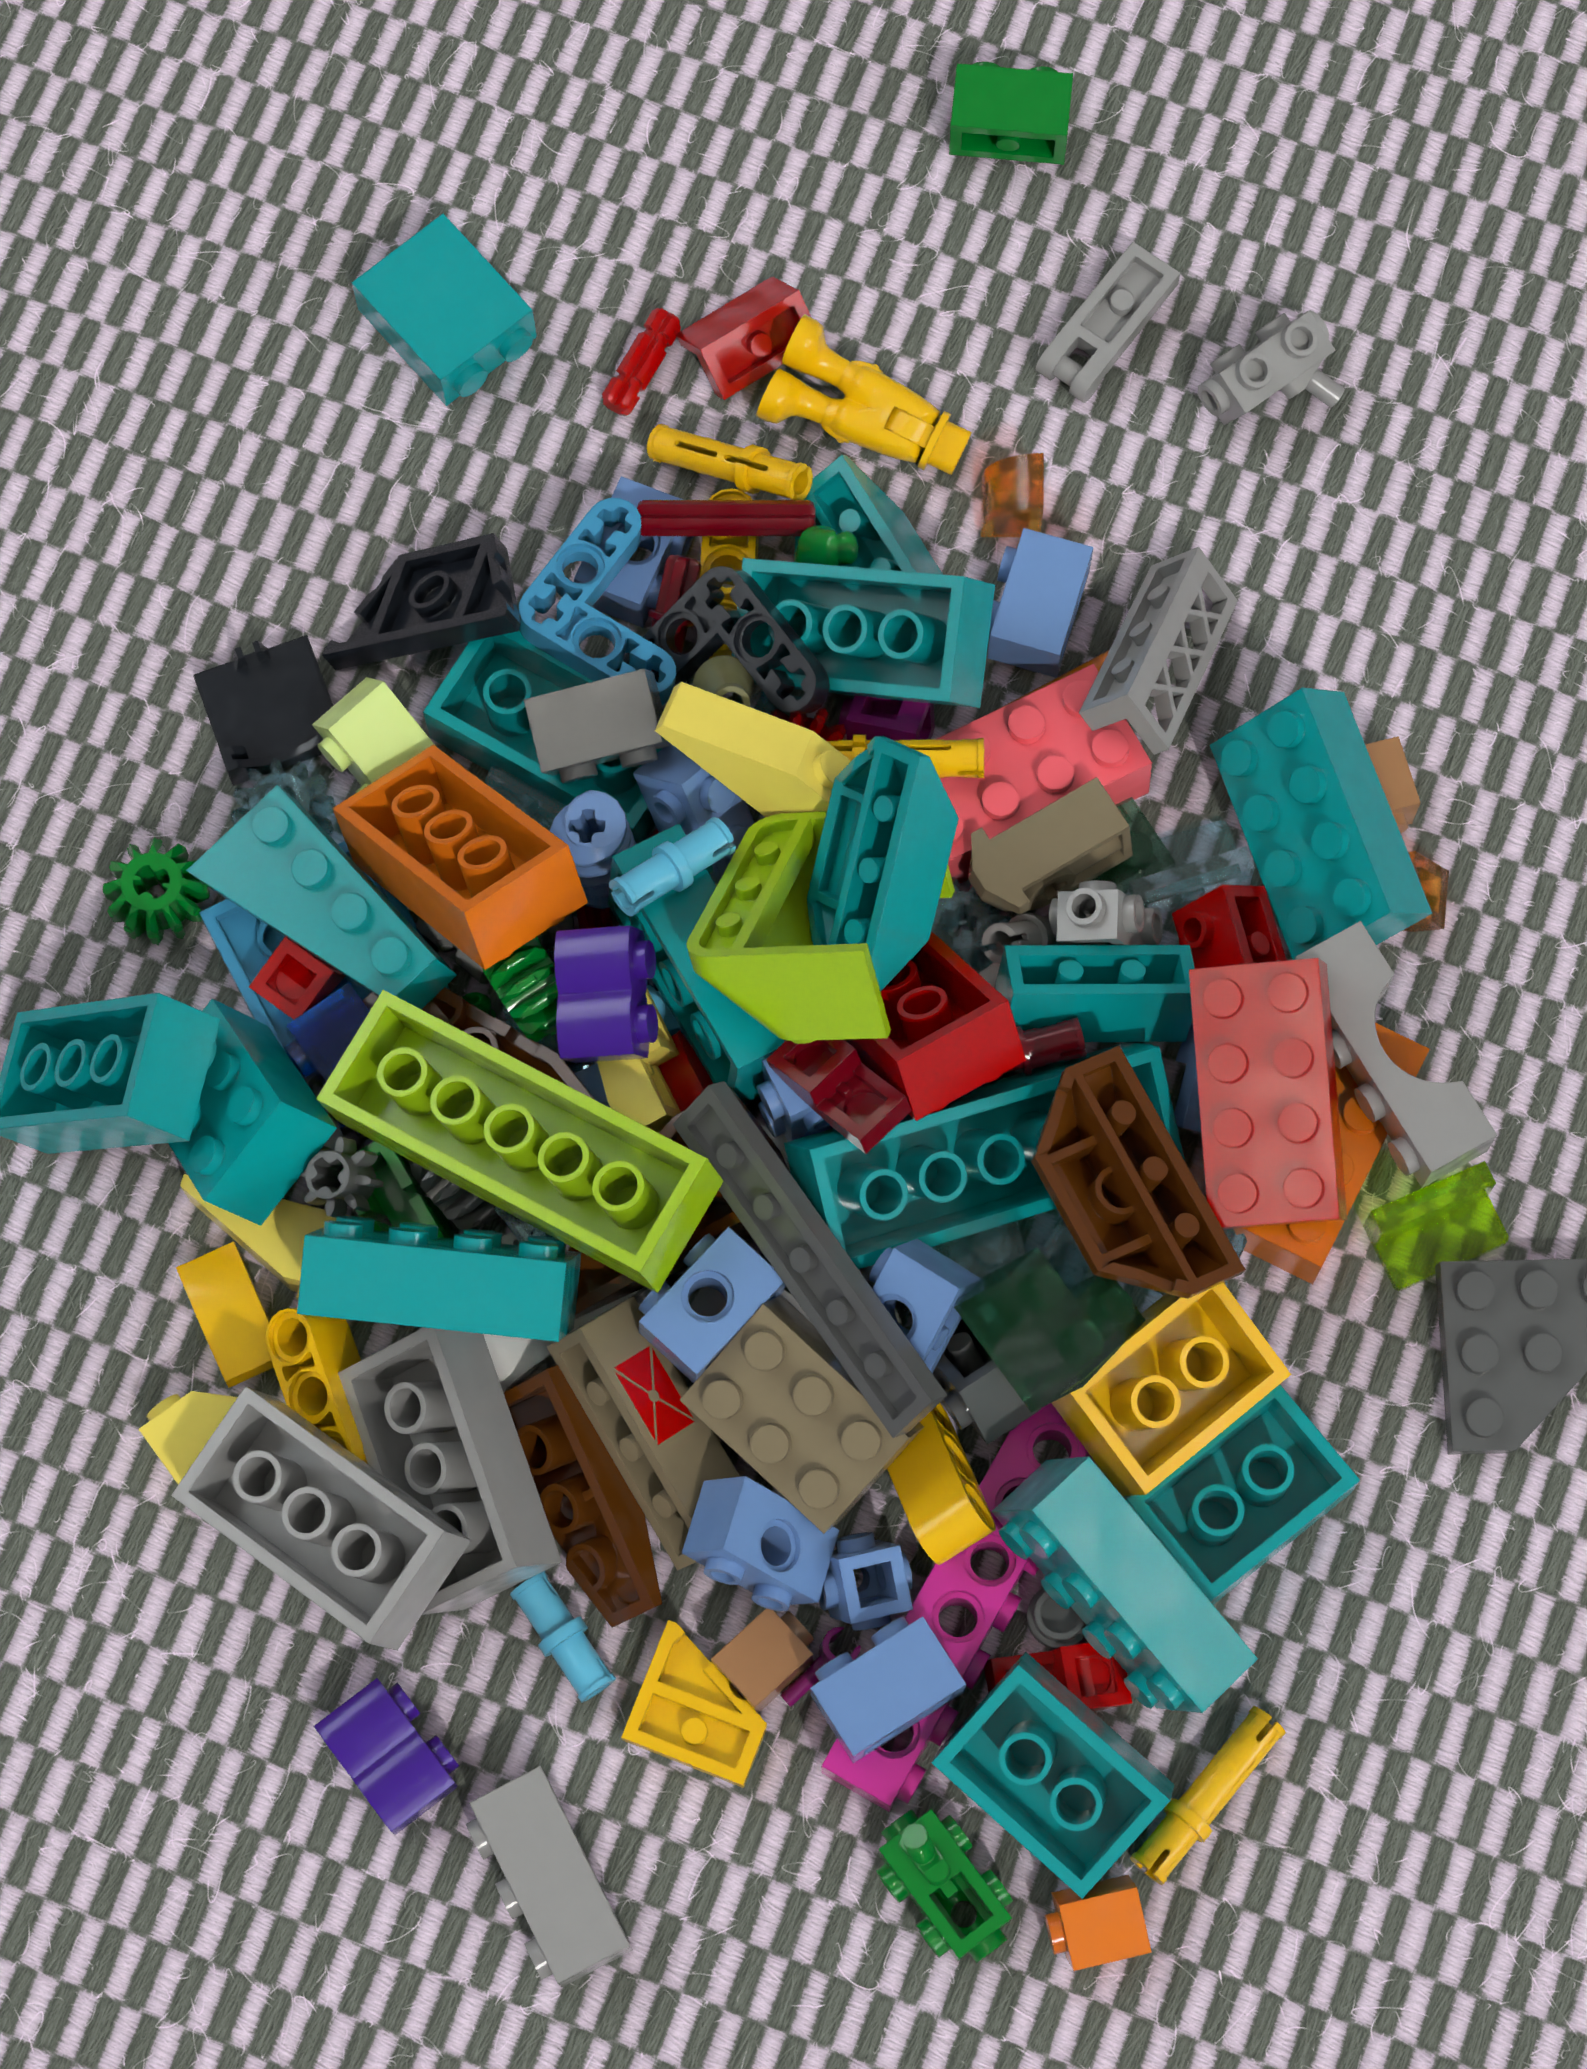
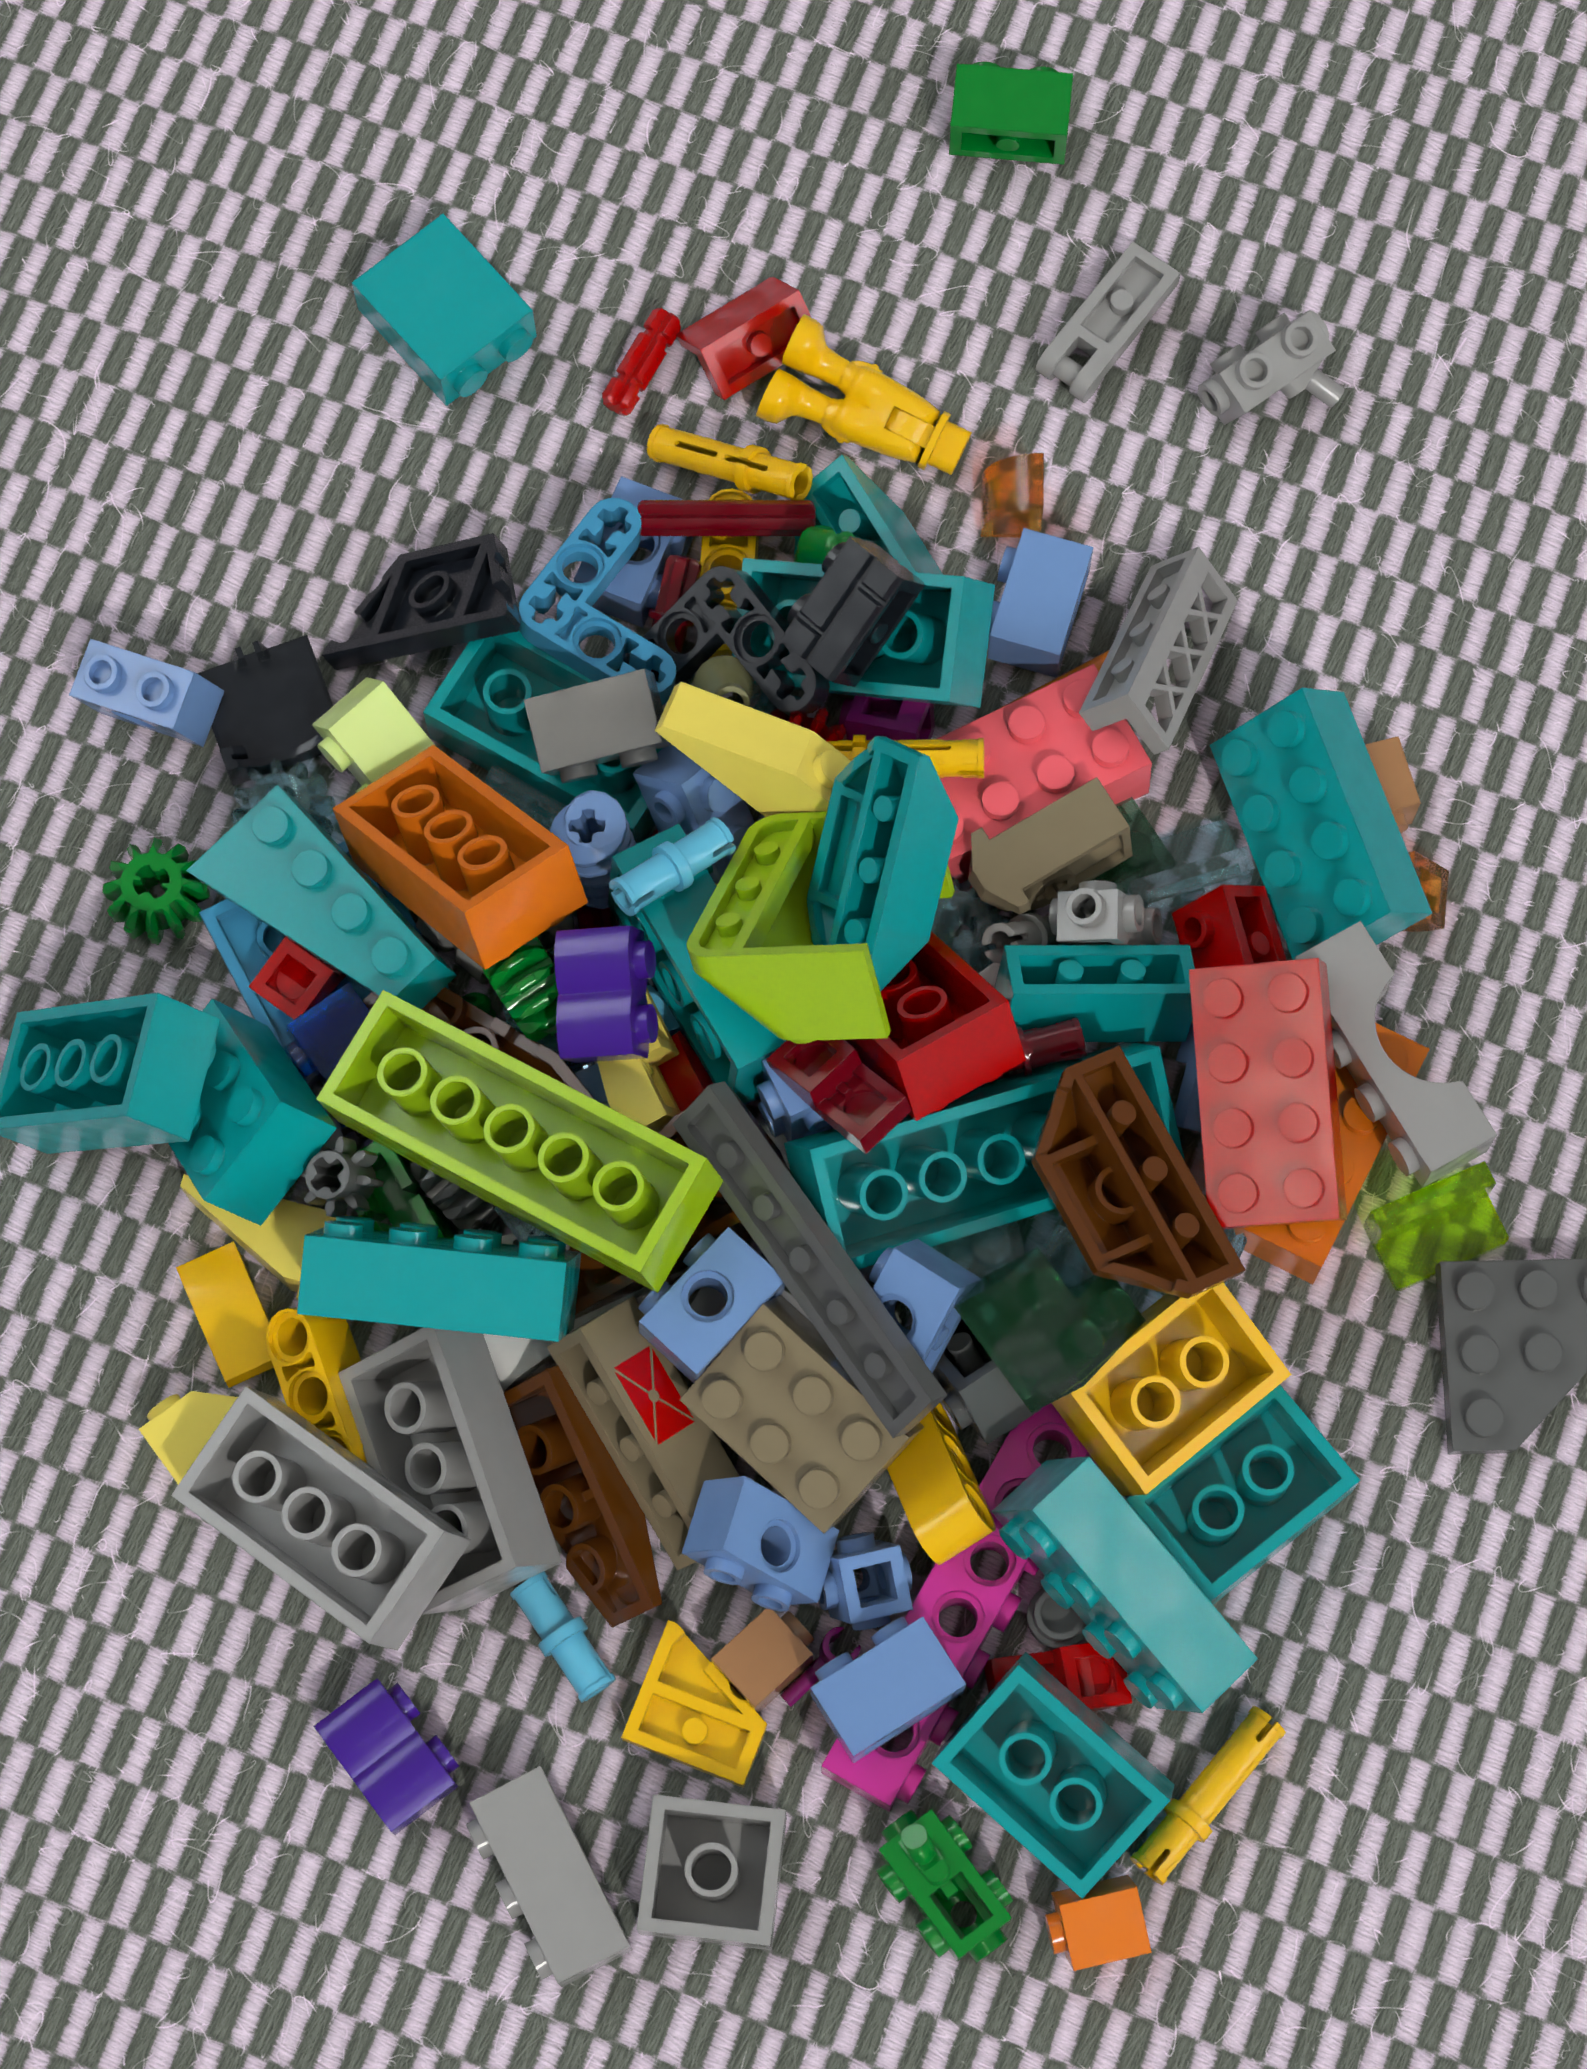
(146, 692): none -> medium blue brick
(712, 1872): none -> light grey brick
(851, 610): none -> black brick

